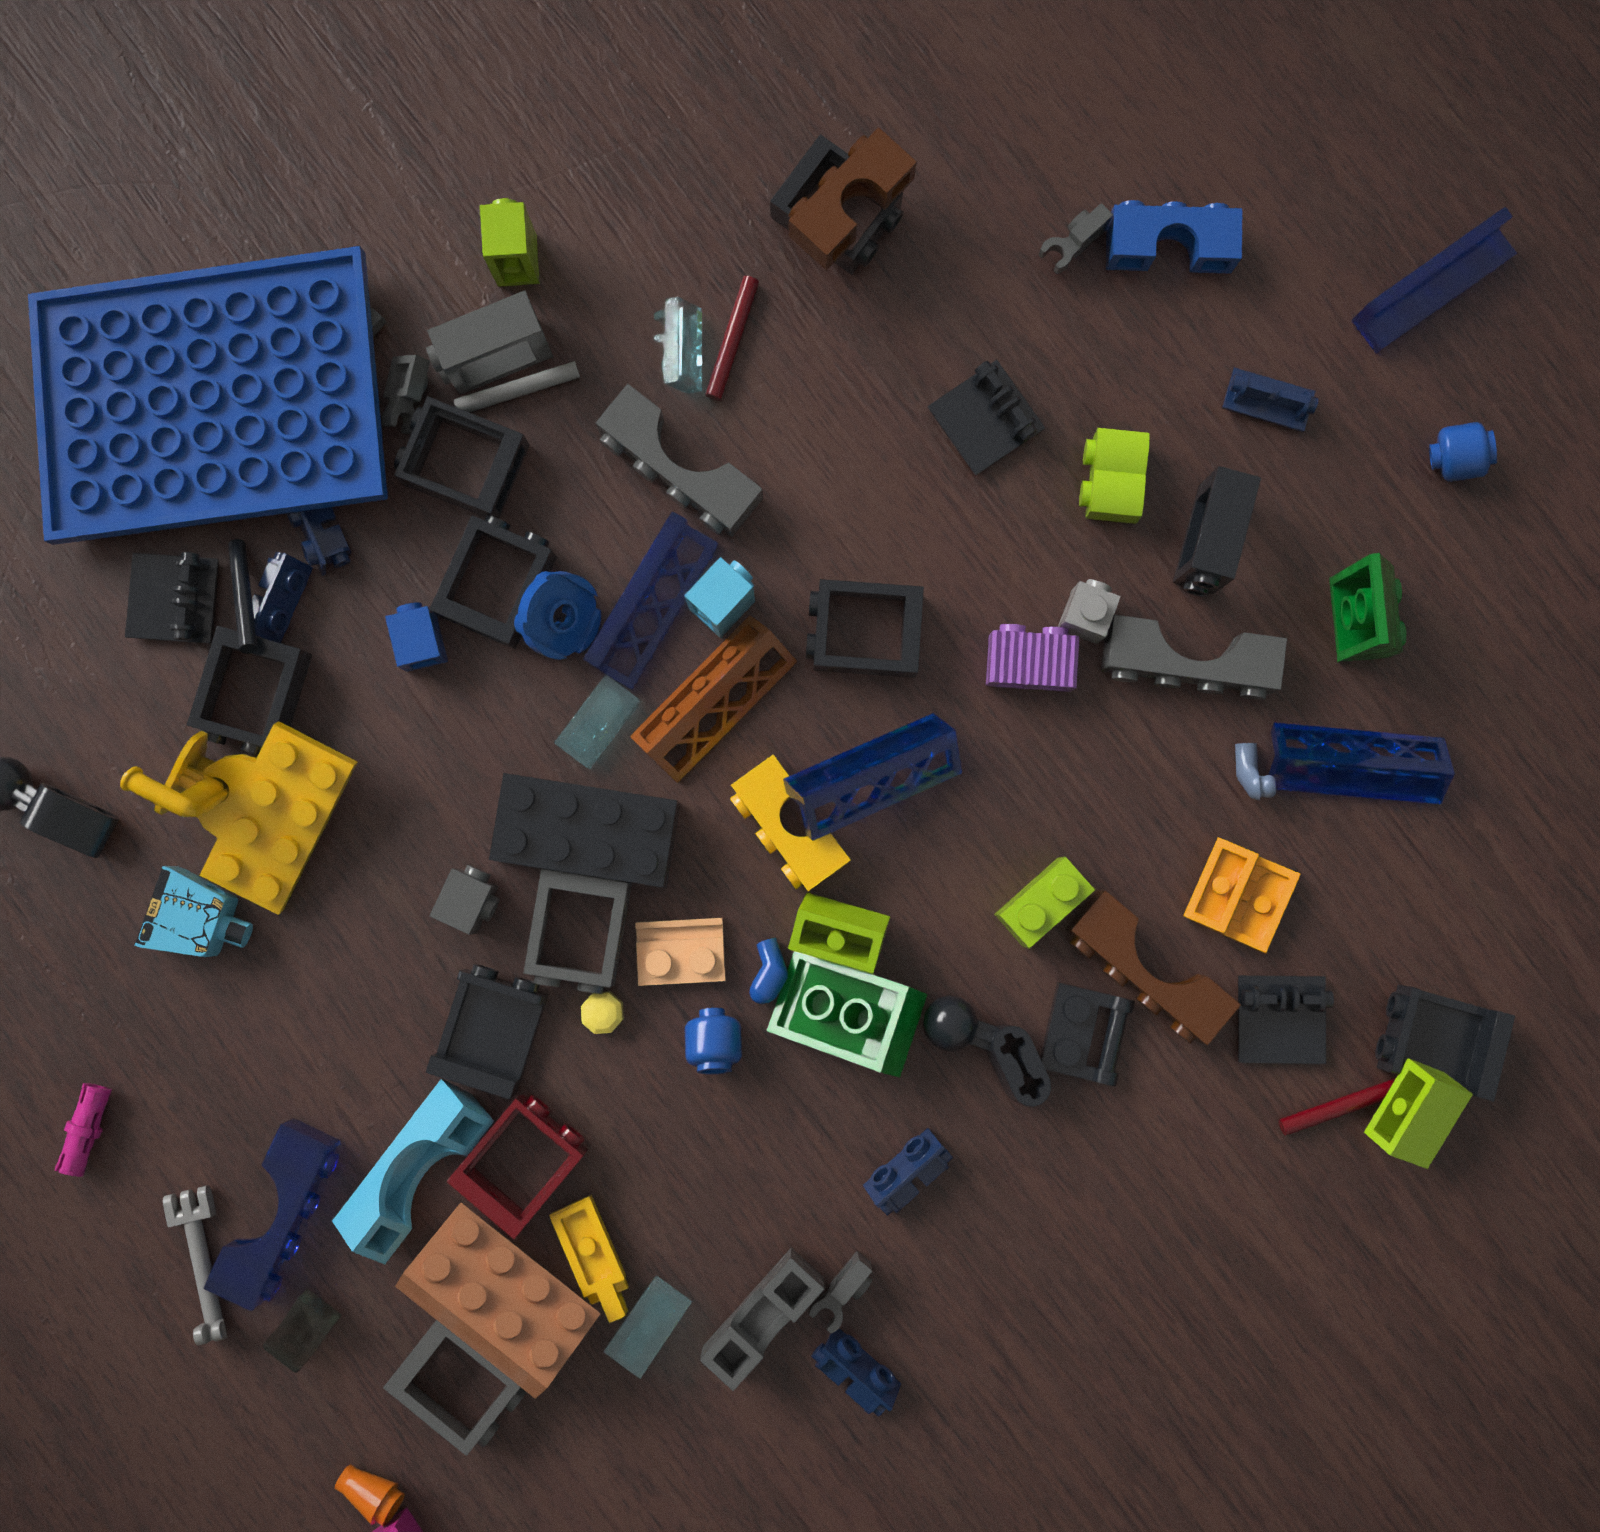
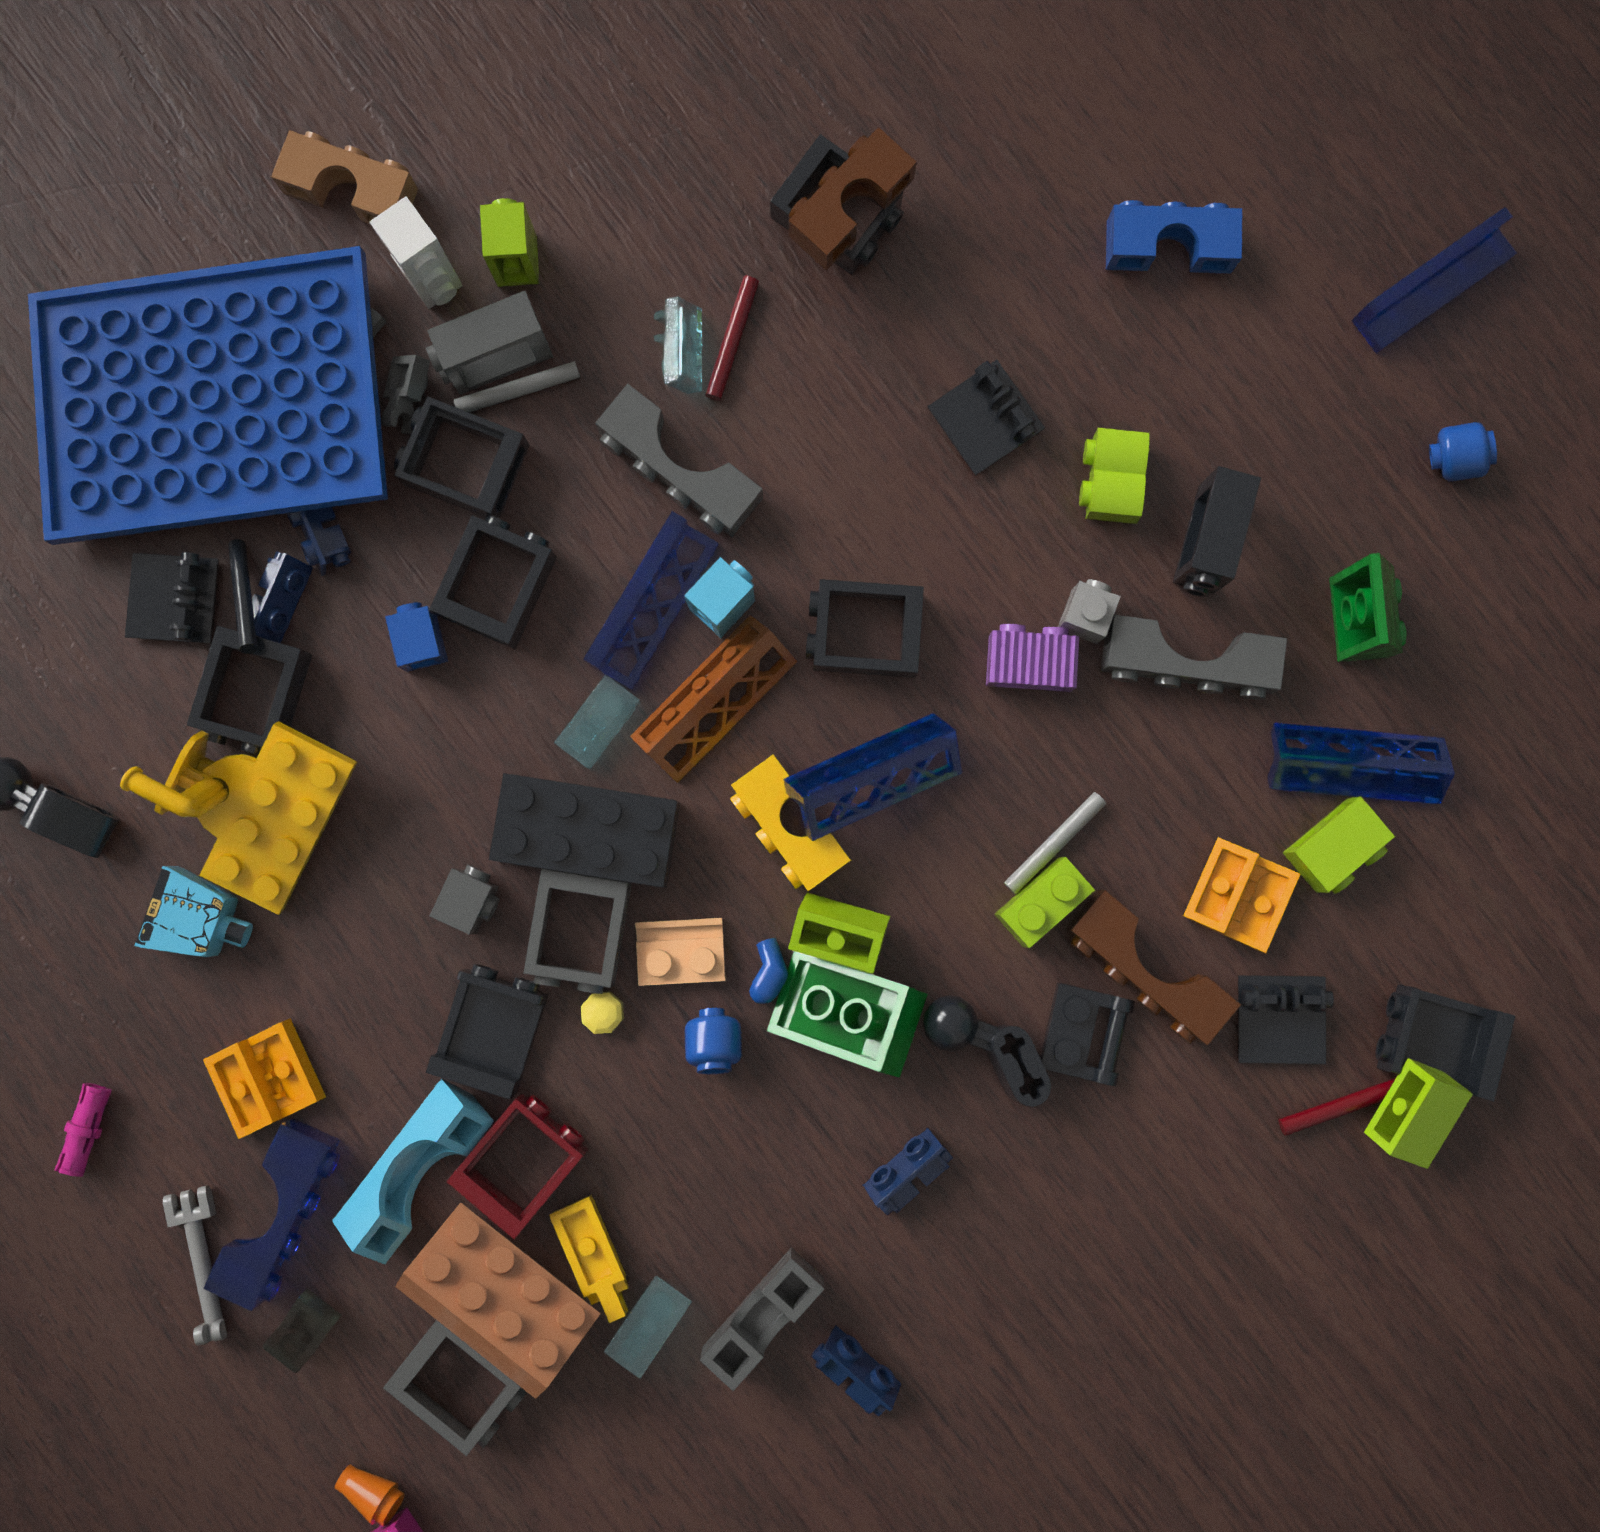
(264, 1078): none -> light orange slope
(312, 167): none -> medium nougat arch
(417, 253): none -> white arch
(537, 610): blue plate -> none
(849, 1282): dark grey plate -> none
(1055, 843): none -> light grey bar
(1083, 232): dark grey plate -> none
(1248, 774): sand blue arm -> none
(1269, 399): dark blue hinge -> none
(1339, 846): none -> lime brick

